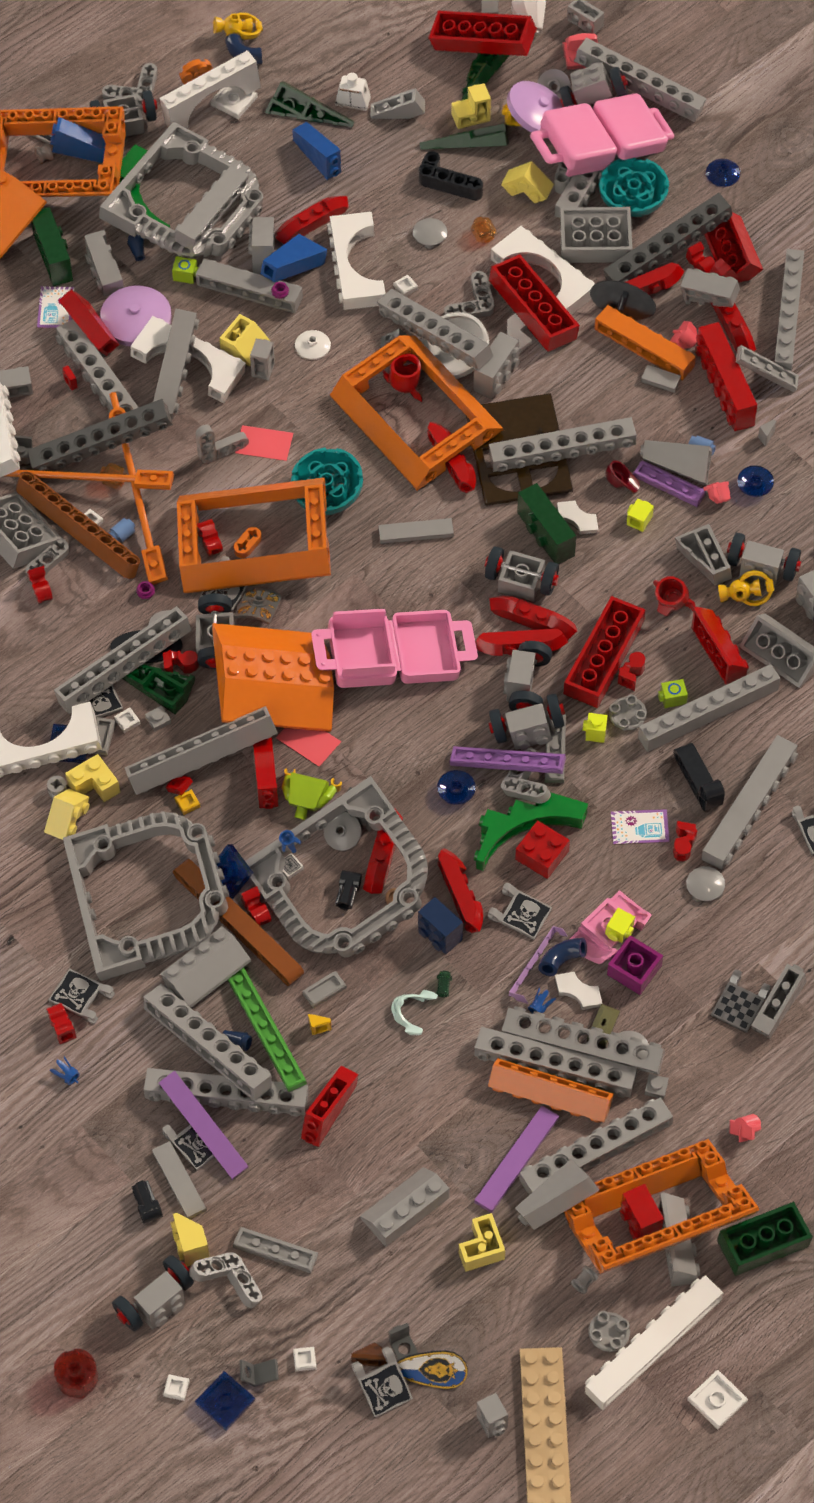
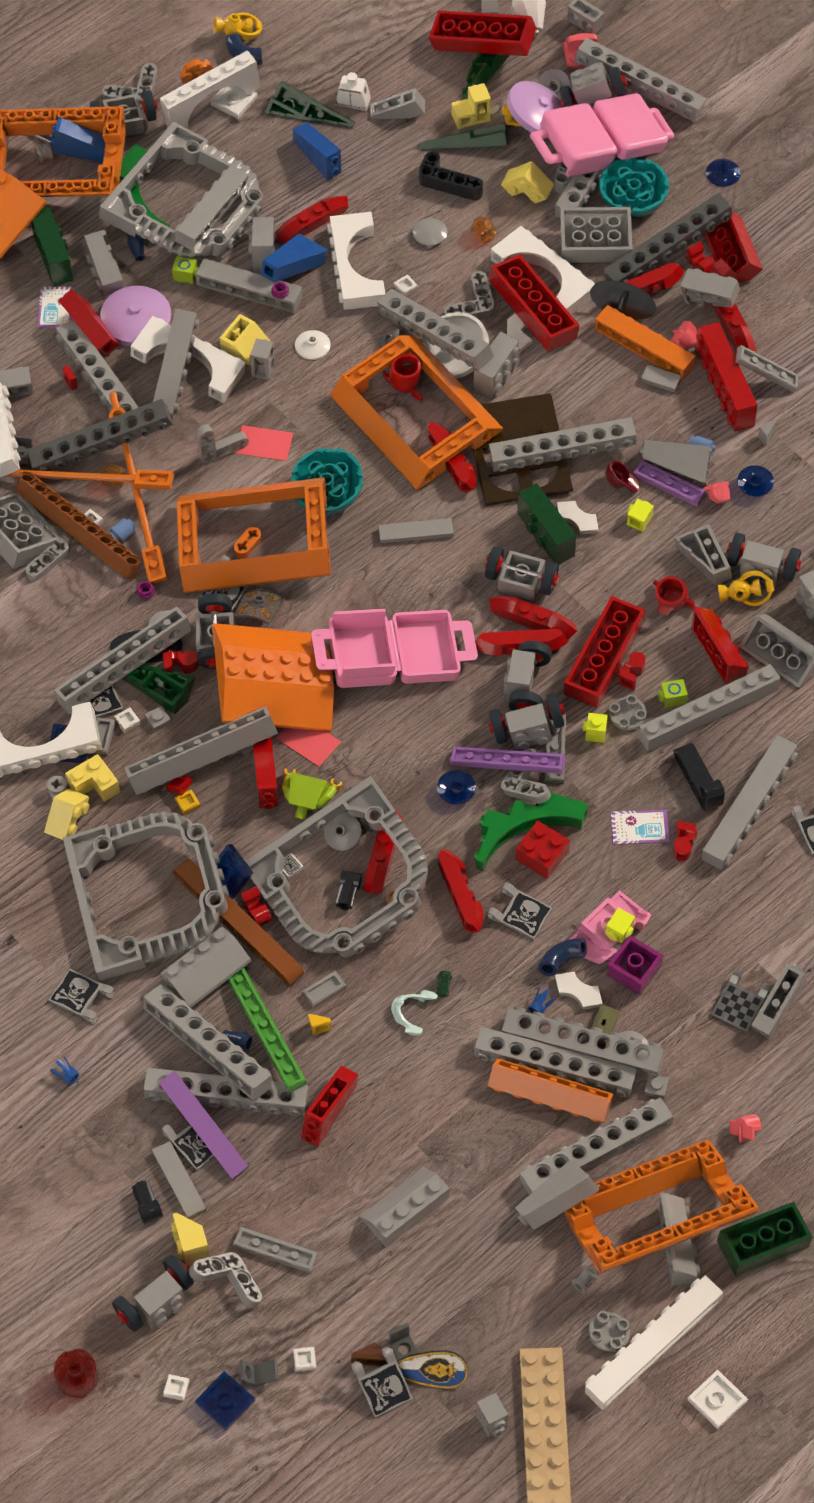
(39, 584): red leg -> none
(60, 1021): red leg -> none
(209, 537): red leg -> none
(287, 839): blue piece -> none
(440, 926): dark blue brick -> none
(486, 1246): light yellow brick -> none
(516, 1159): medium lavender tile -> none
(521, 998): lavender piece -> none
(640, 1212): red brick -> none
(705, 884): light grey dish -> none
(789, 308): light grey brick -> none

